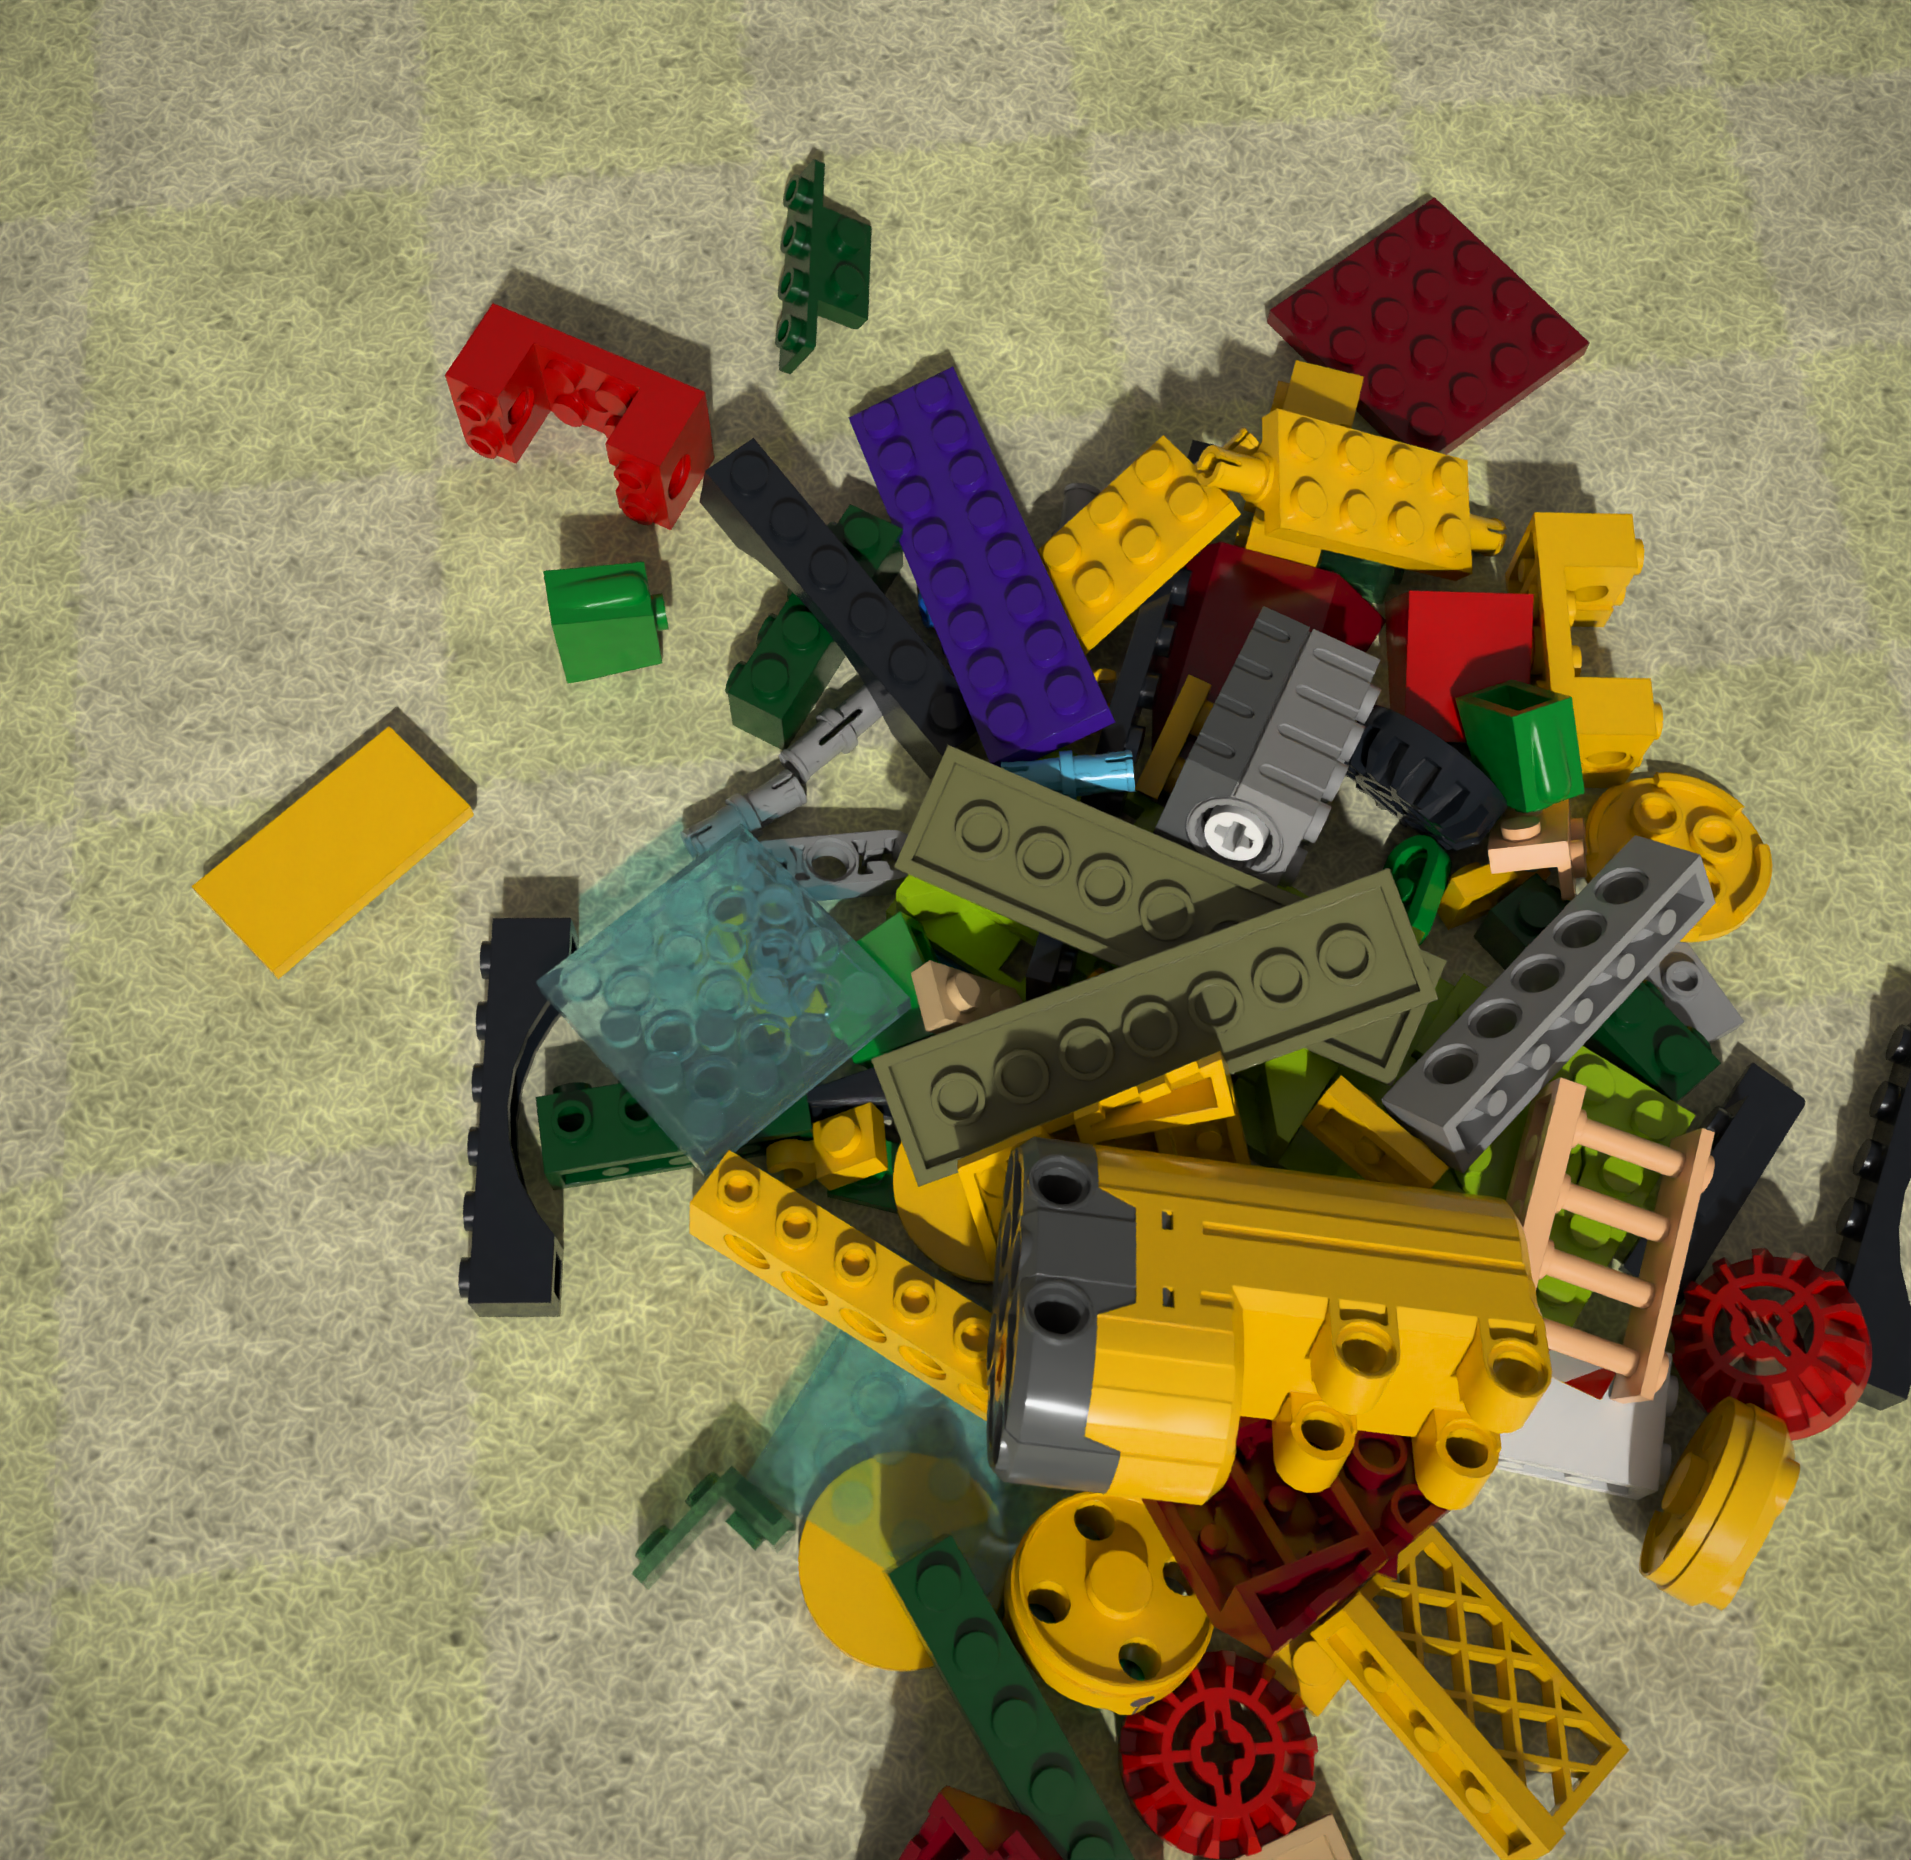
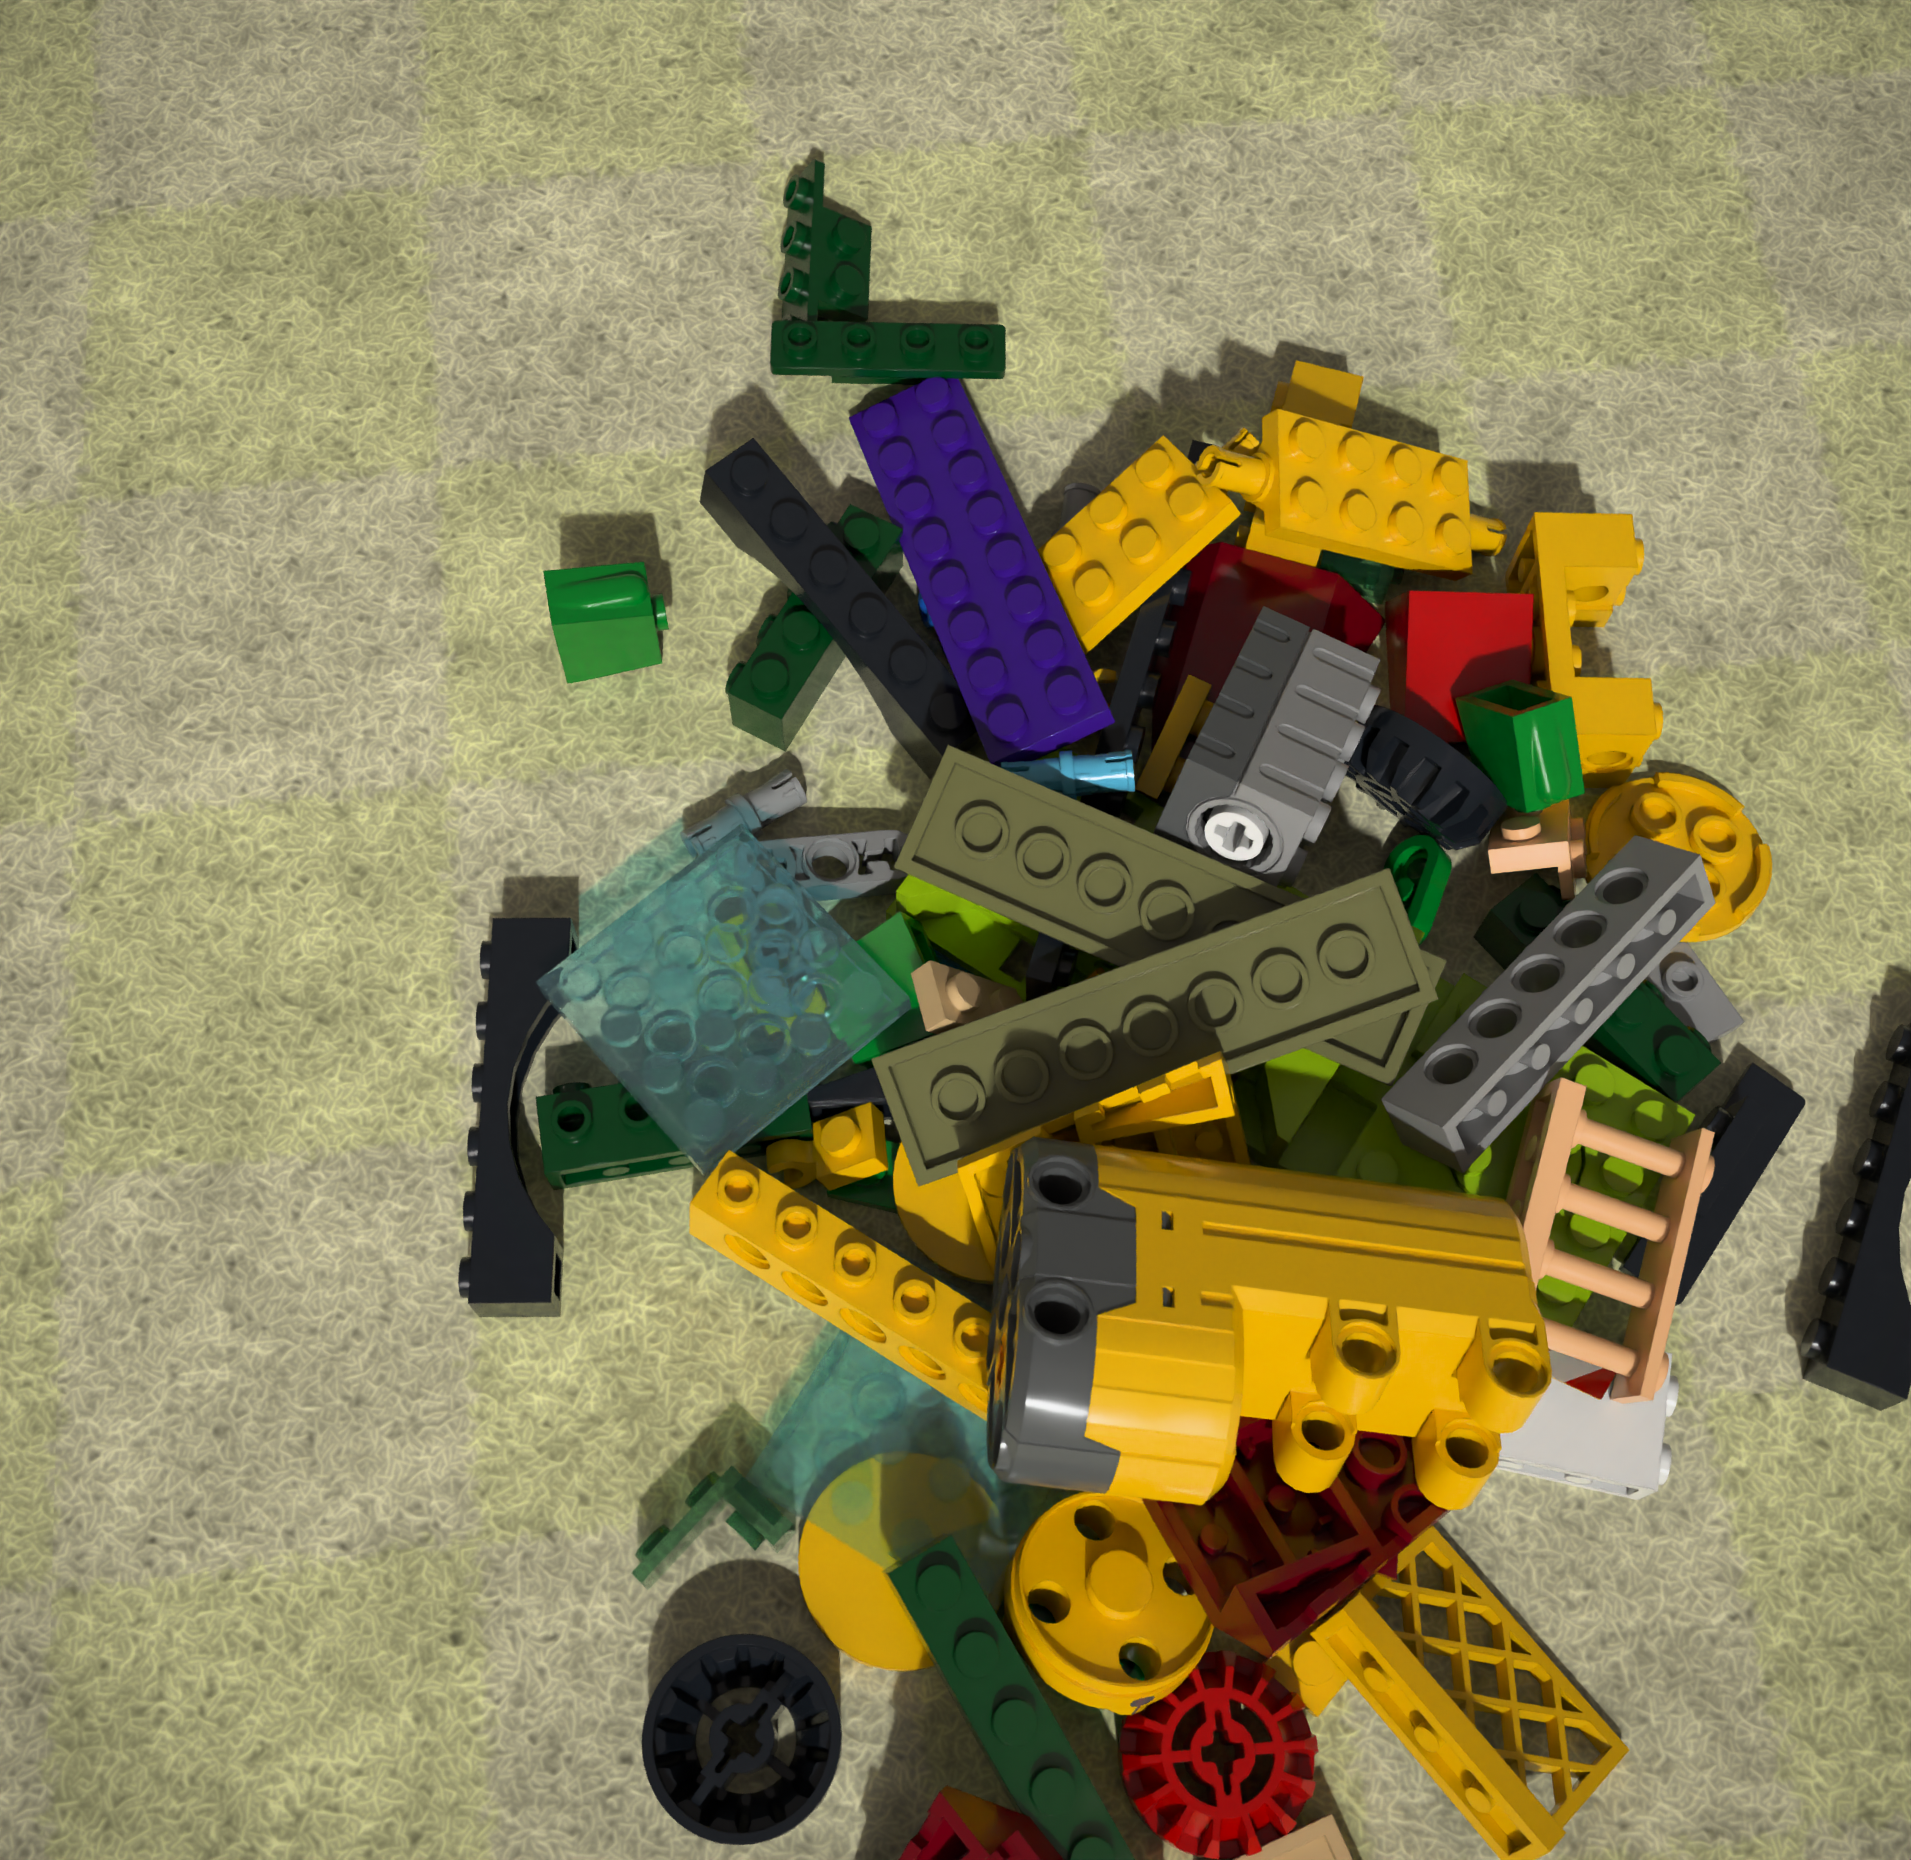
(333, 851): yellow tile -> none
(524, 369): red plate -> none
(699, 1795): none -> black gear
(808, 756): light grey pin -> none
(887, 351): none -> dark green bracket
(1370, 1139): yellow plate -> none
(1431, 328): dark red plate -> none
(1476, 891): yellow plate -> none
(1720, 1504): yellow piece -> none
(1800, 1388): red gear -> none

